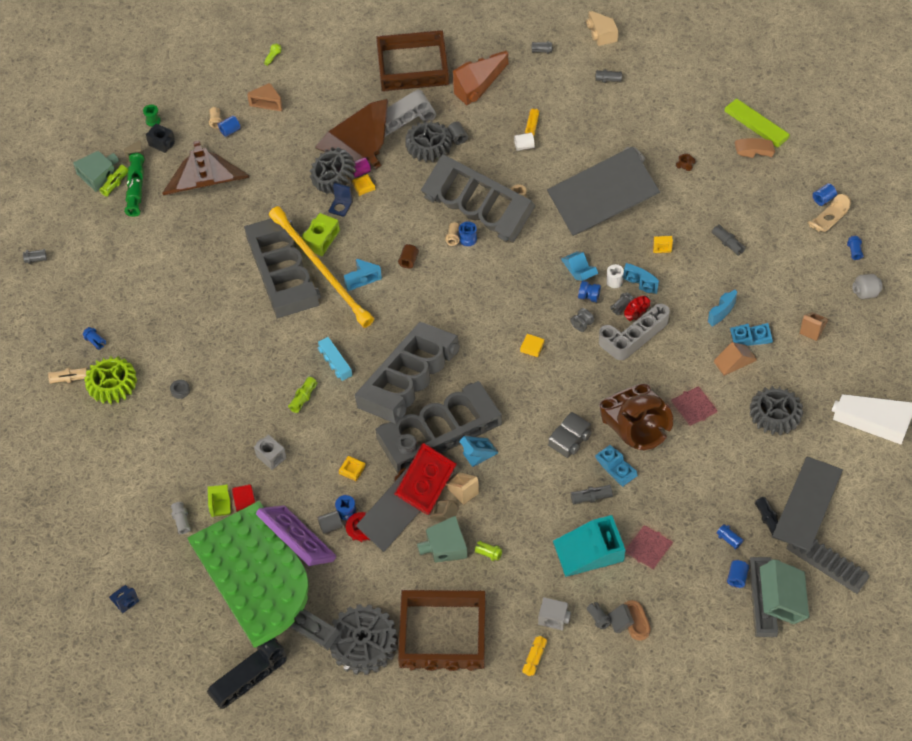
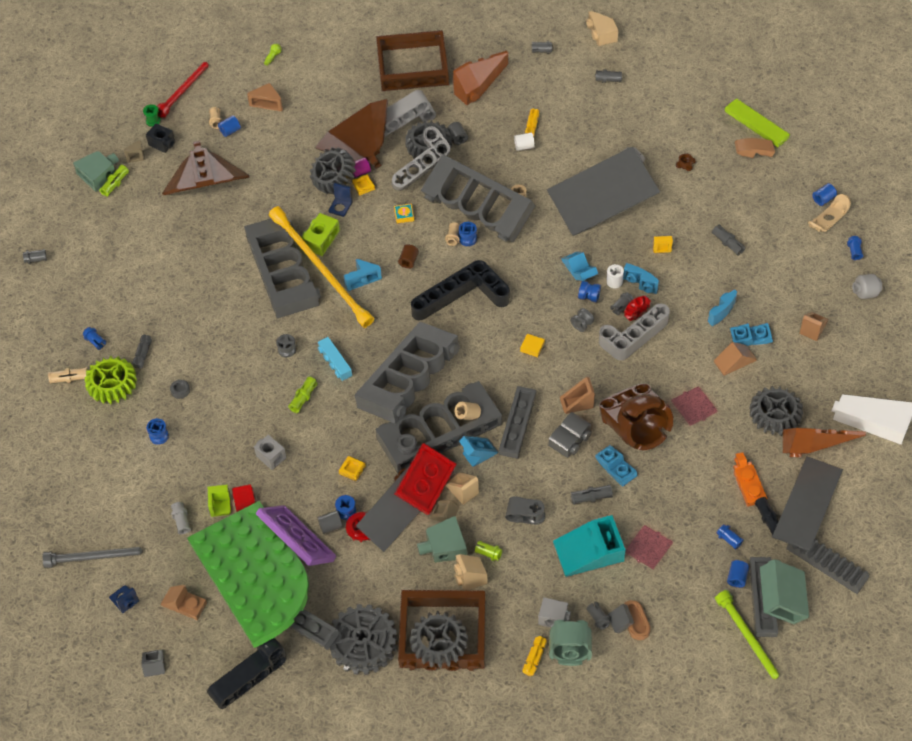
(51, 559): none -> dark grey piece
(134, 184): green piece -> none
(141, 351): none -> dark grey axle
(153, 663): none -> dark grey slope
(157, 431): none -> blue wheel
(163, 109): none -> red piece
(183, 602): none -> medium nougat slope
(282, 342): none -> dark grey wheel
(404, 213): none -> yellow tile
(418, 161): none -> light grey beam
(429, 629): none -> dark grey gear
(458, 284): none -> black beam
(467, 410): none -> tan gear
(469, 572): none -> tan slope
(517, 422): none -> dark grey gear
(524, 511): none -> dark grey piece
(570, 642): none -> sand green brick
(579, 397): none -> medium nougat slope
(725, 600): none -> lime piece
(747, 480): none -> orange hinge
(808, 440): none -> dark orange wedge

